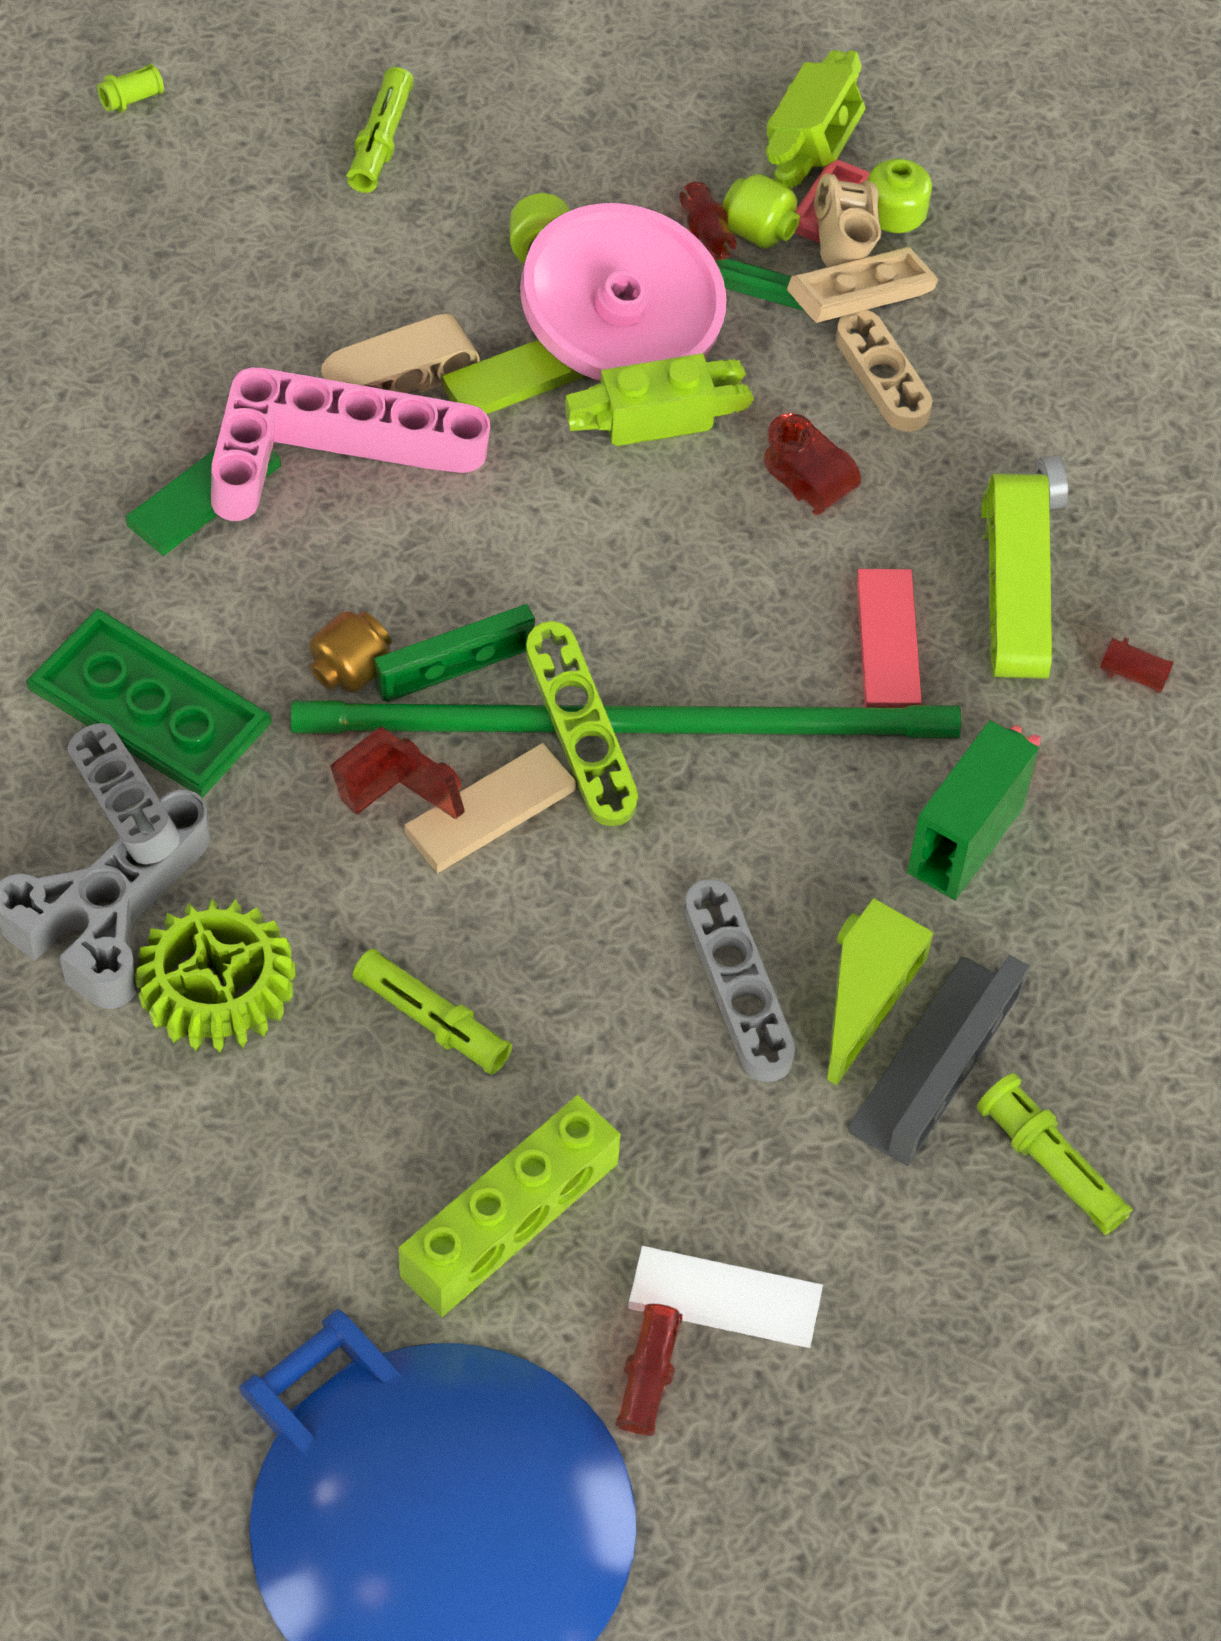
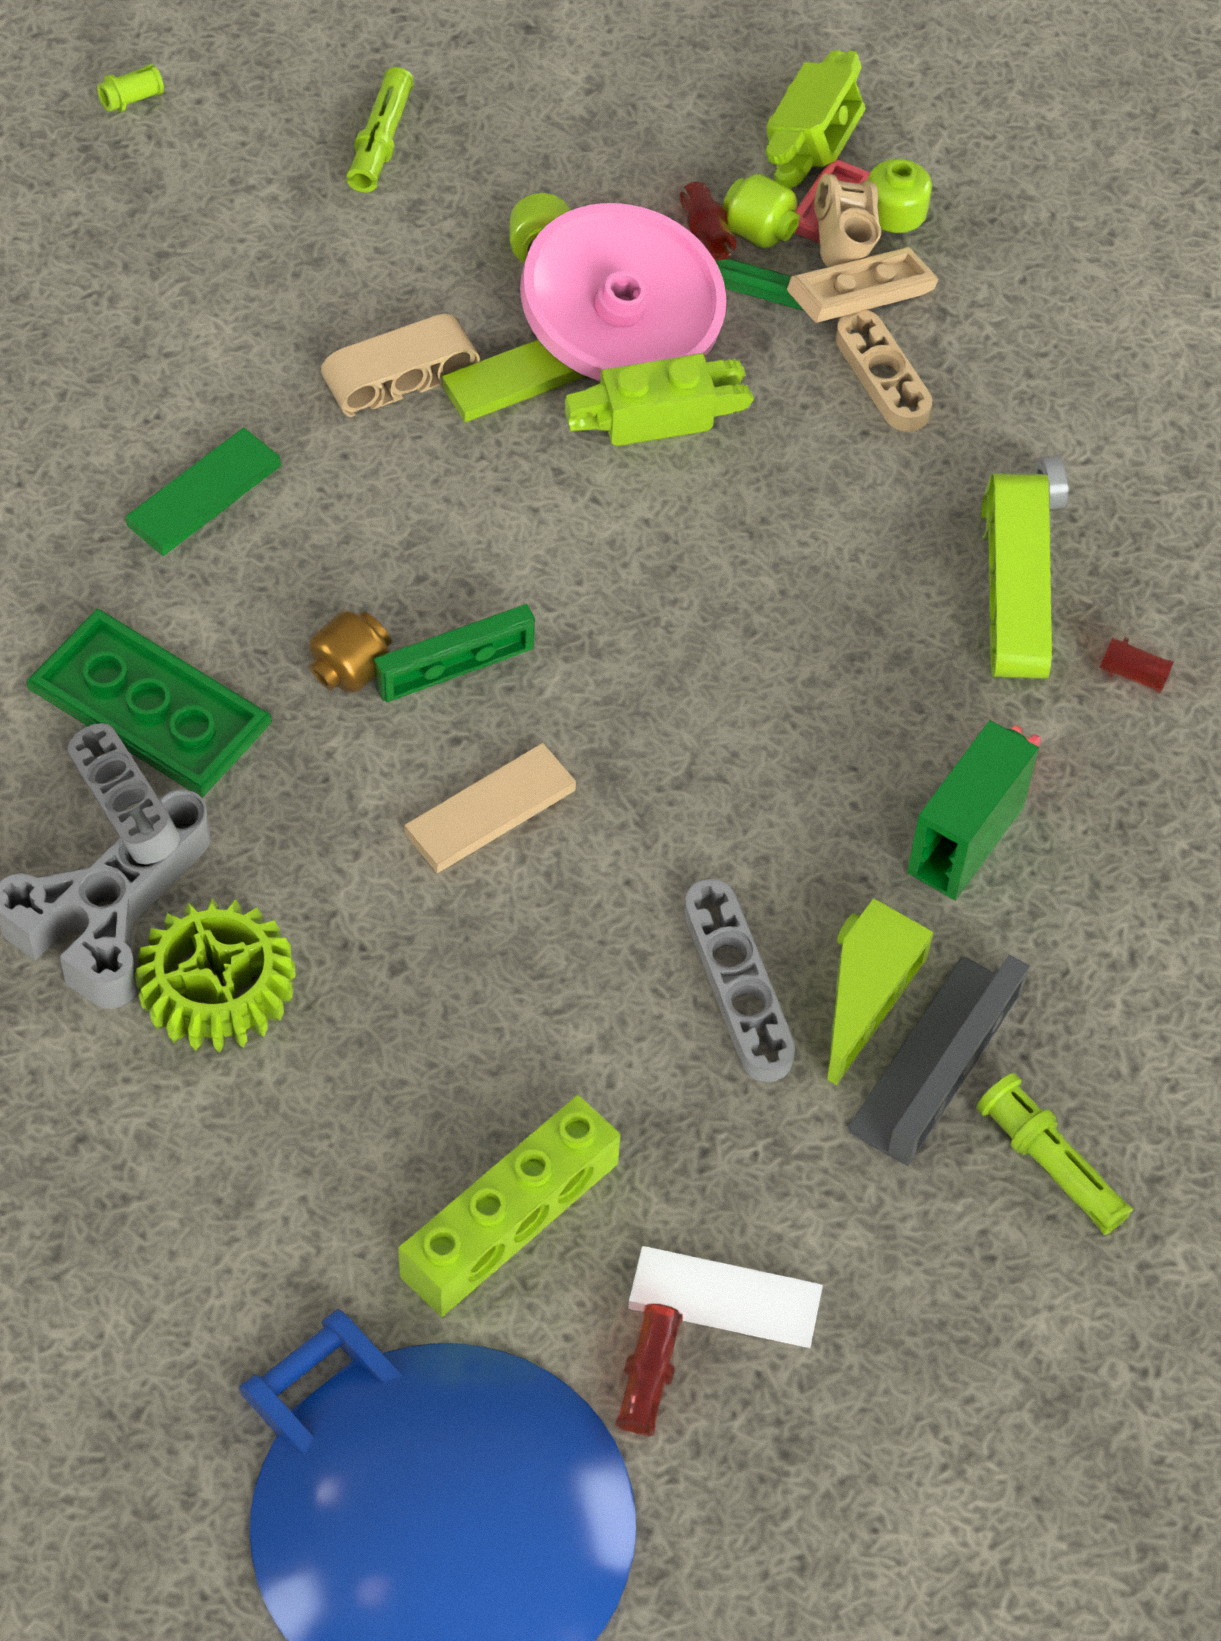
(334, 418): bright pink beam -> none
(385, 761): clear red bracket -> none
(451, 1024): lime pin -> none
(588, 721): lime beam -> none
(812, 469): clear red piece -> none
(888, 638): coral tile -> none
(911, 721): green piece -> none

